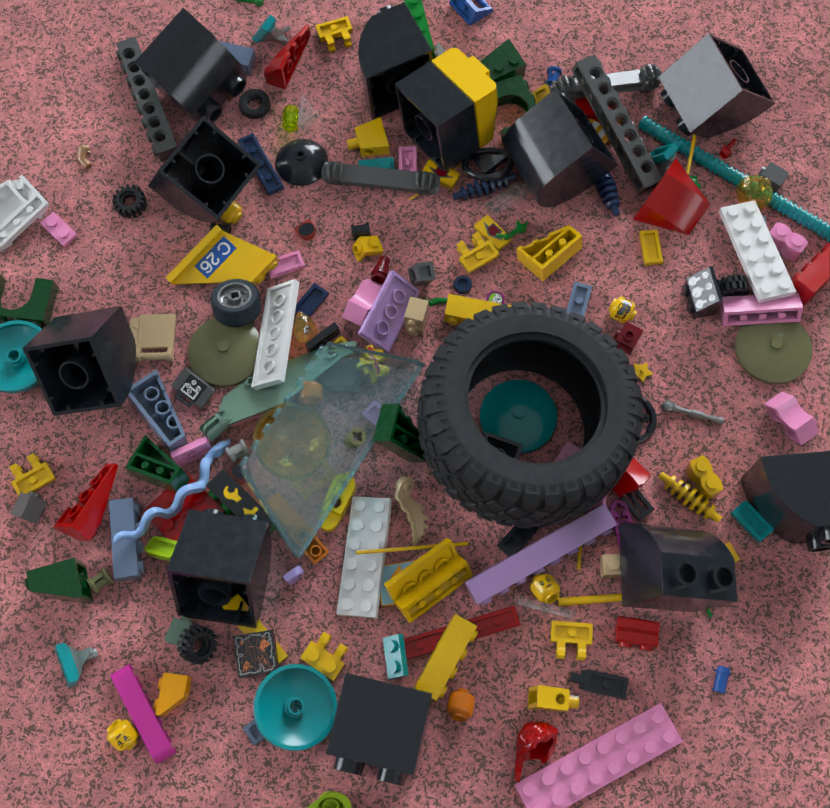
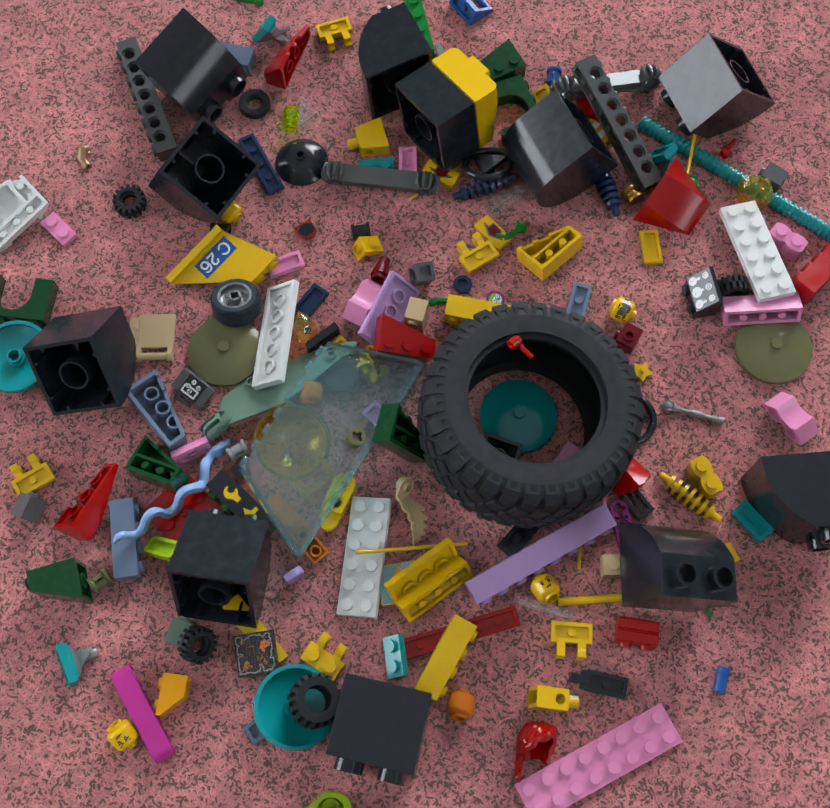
(297, 704): none -> black tyre
(401, 340): none -> red wedge
(515, 342): none -> red hand
(632, 194): none -> pearl gold wheel

